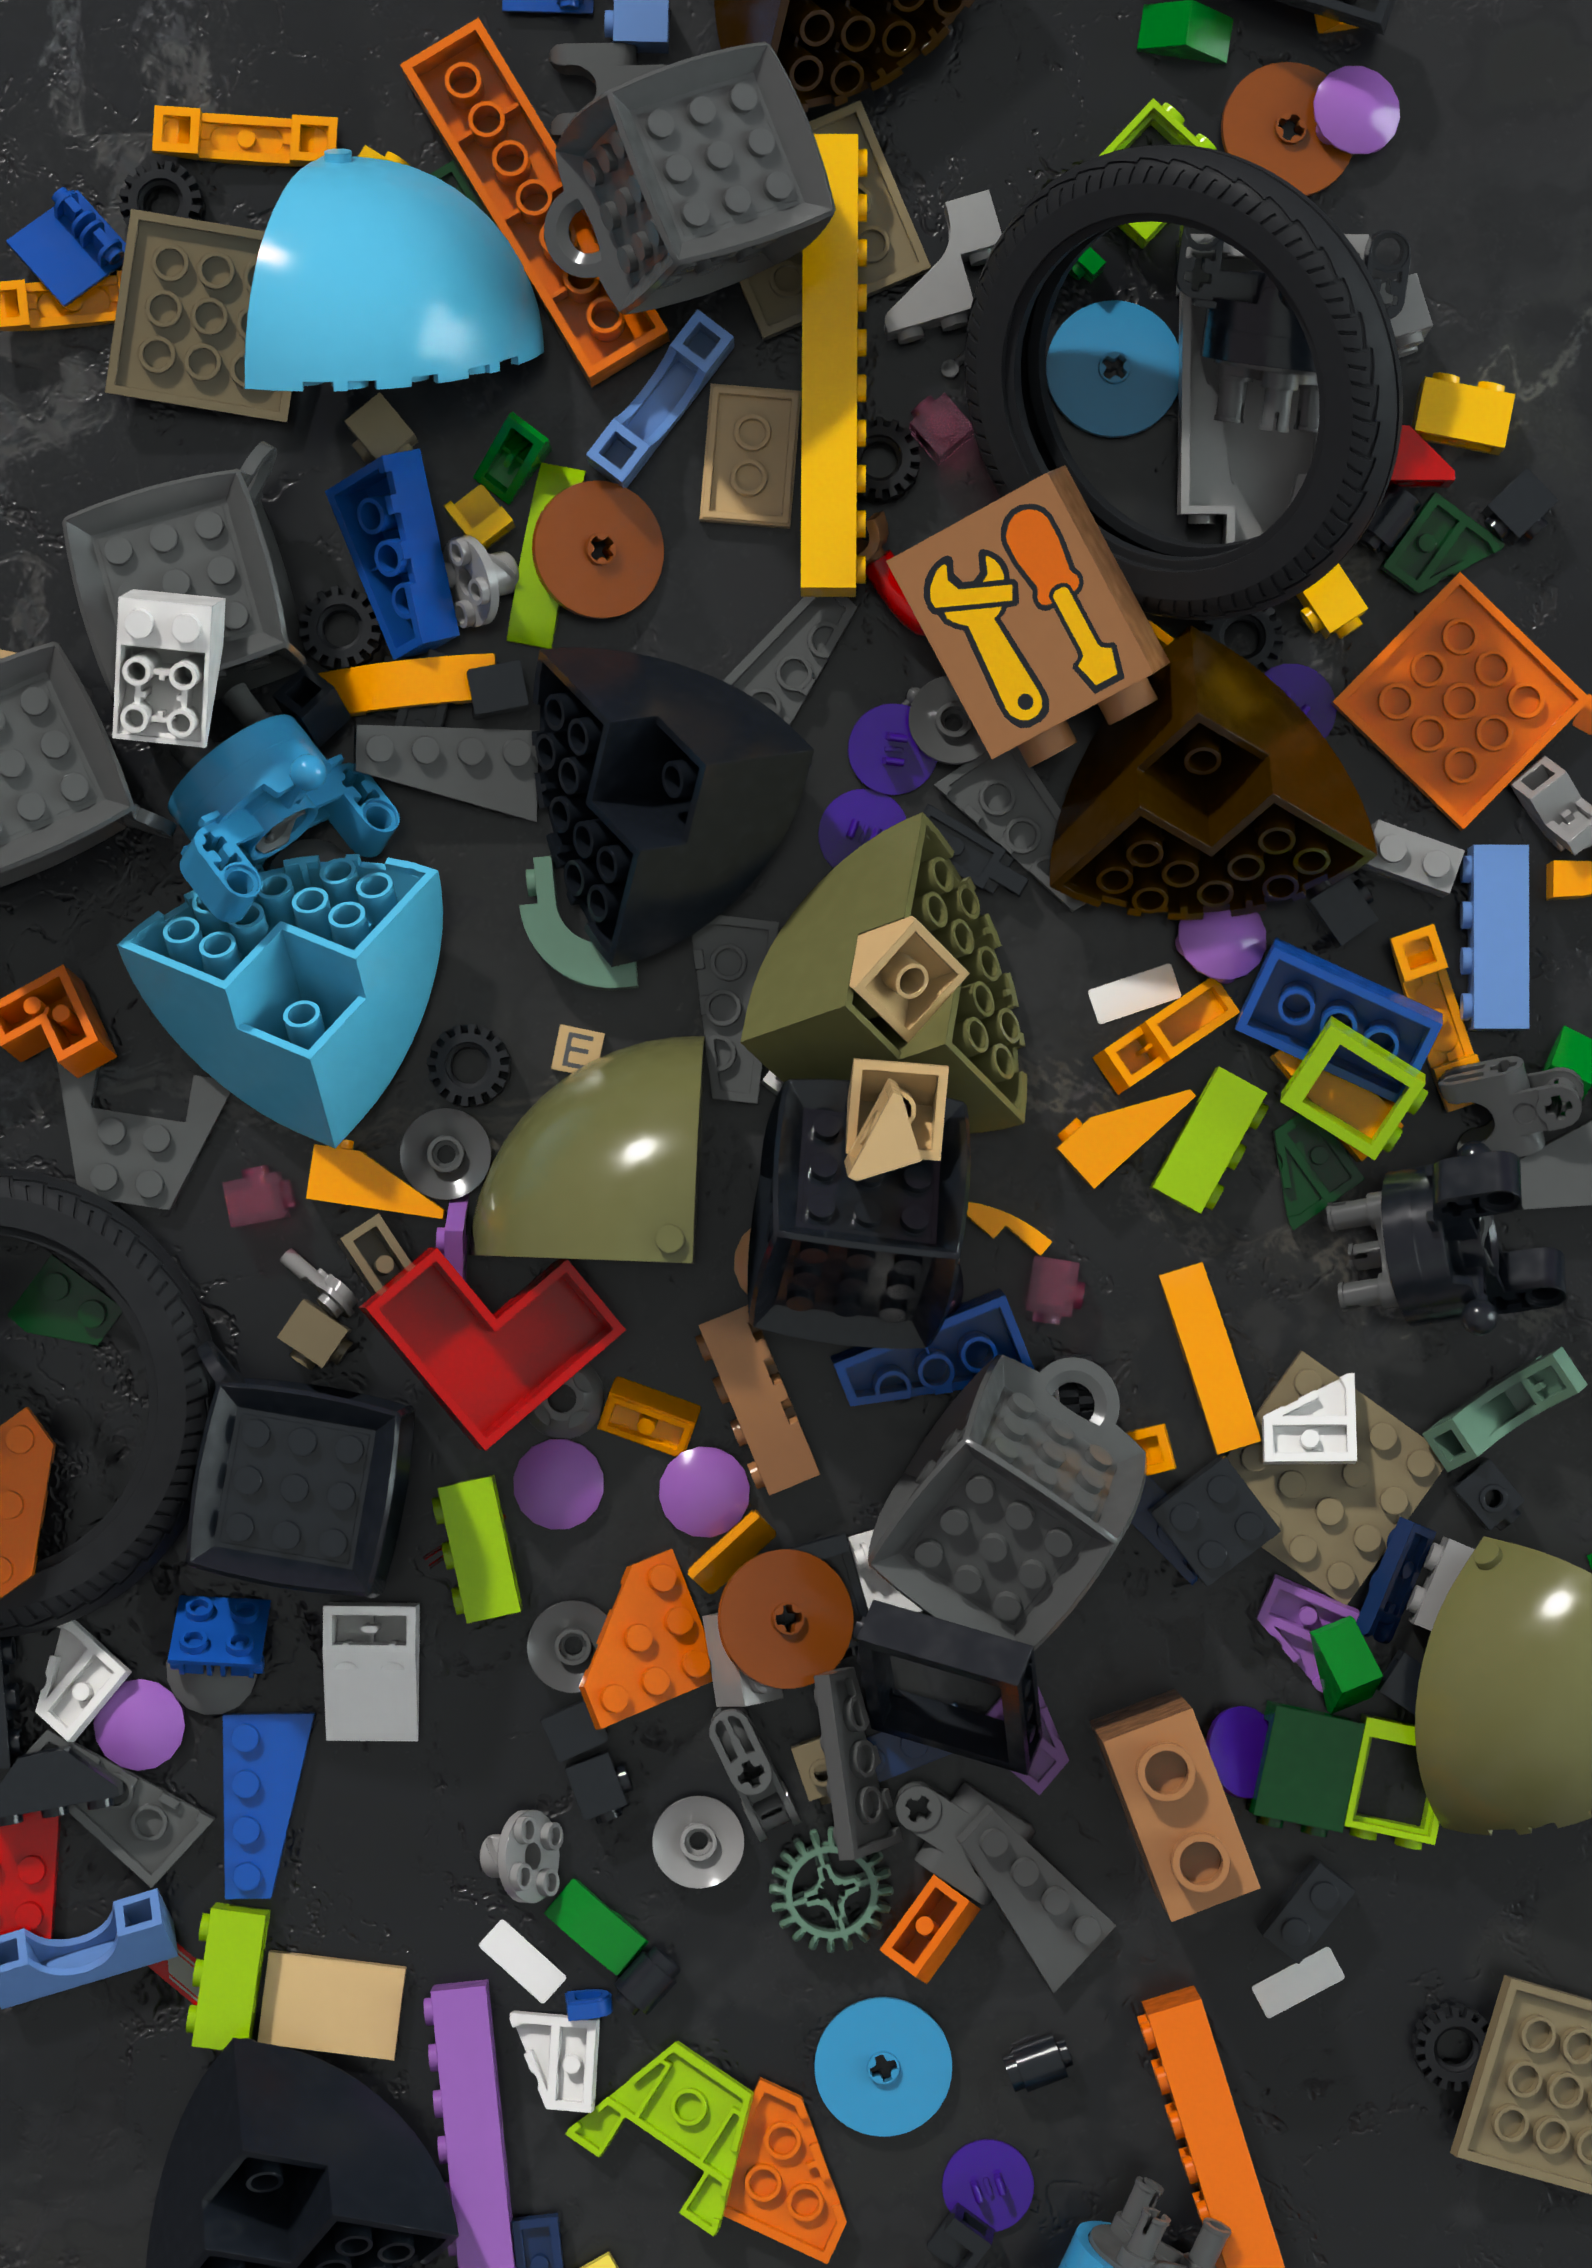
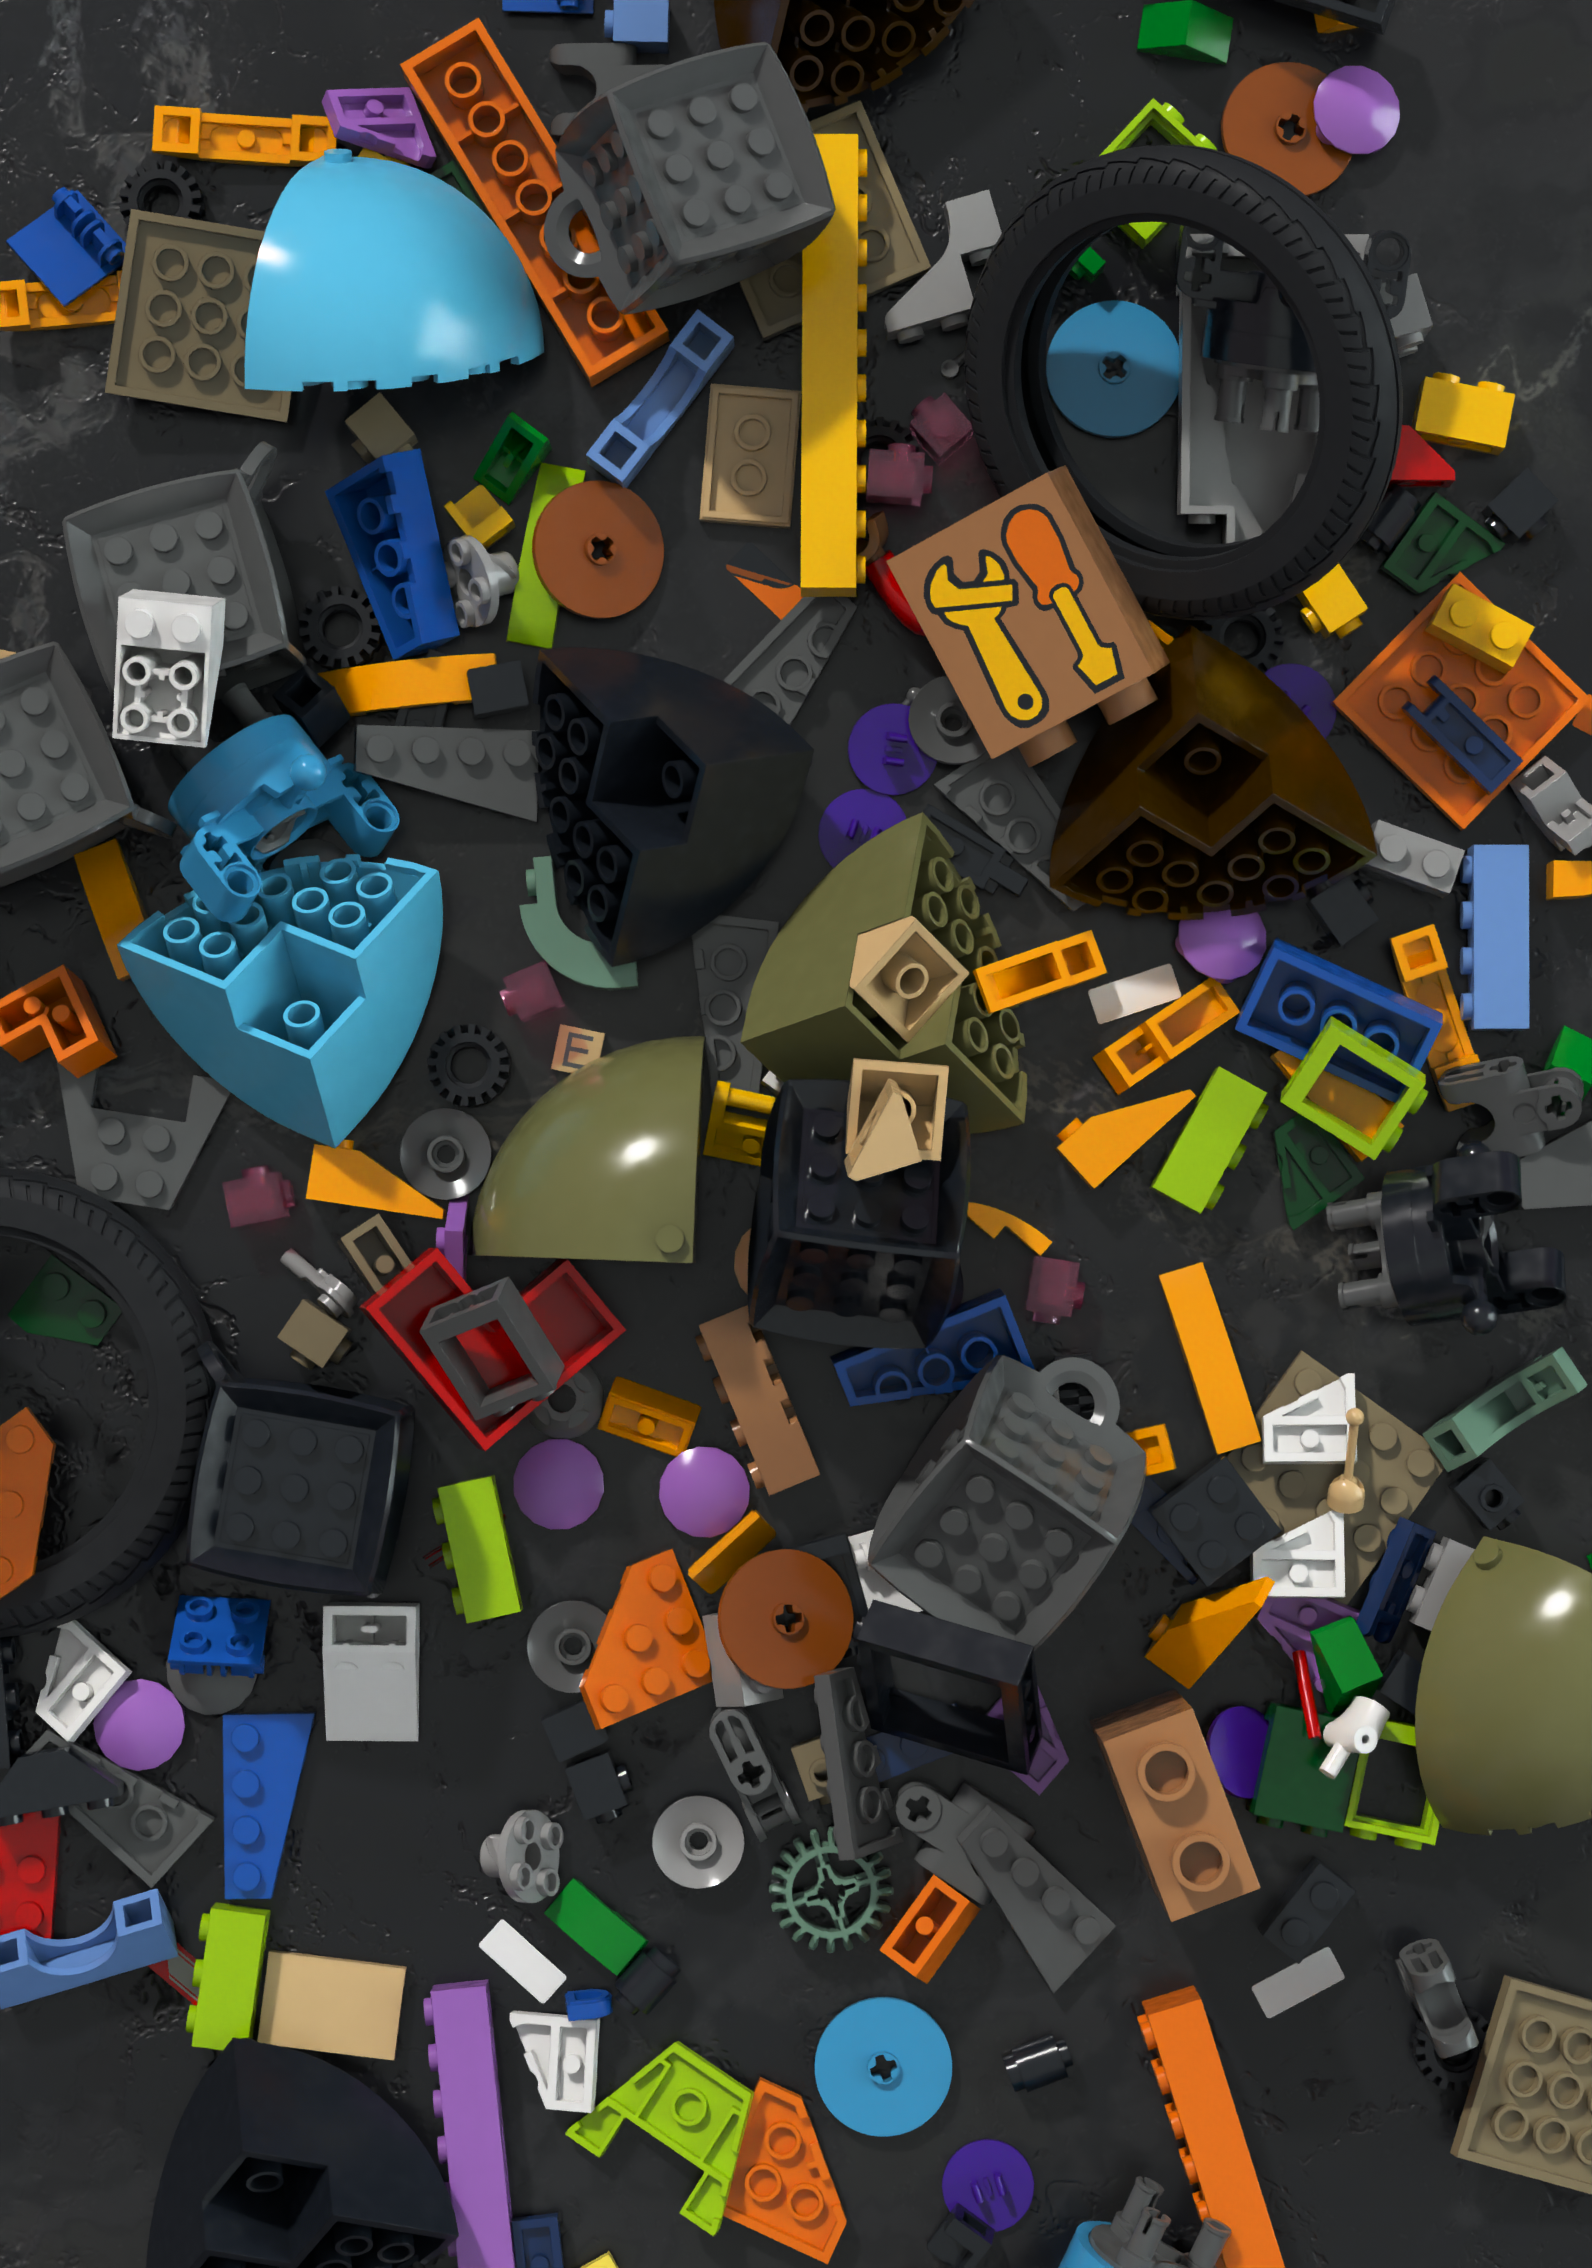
(111, 897): none -> light orange slope
(380, 121): none -> medium lavender wing
(488, 1303): none -> dark grey window
(531, 992): none -> clear pink brick
(734, 1134): none -> yellow plate
(765, 580): none -> sticker
(898, 475): none -> clear pink brick
(1039, 972): none -> light orange slope
(1203, 1629): none -> light orange slope
(1305, 1560): none -> white wing
(1306, 1694): none -> red piece
(1346, 1491): none -> tan hinge
(1353, 1732): none -> white piece
(1432, 1989): none -> dark grey piece
(1464, 737): none -> dark blue hinge
(1479, 628): none -> yellow brick

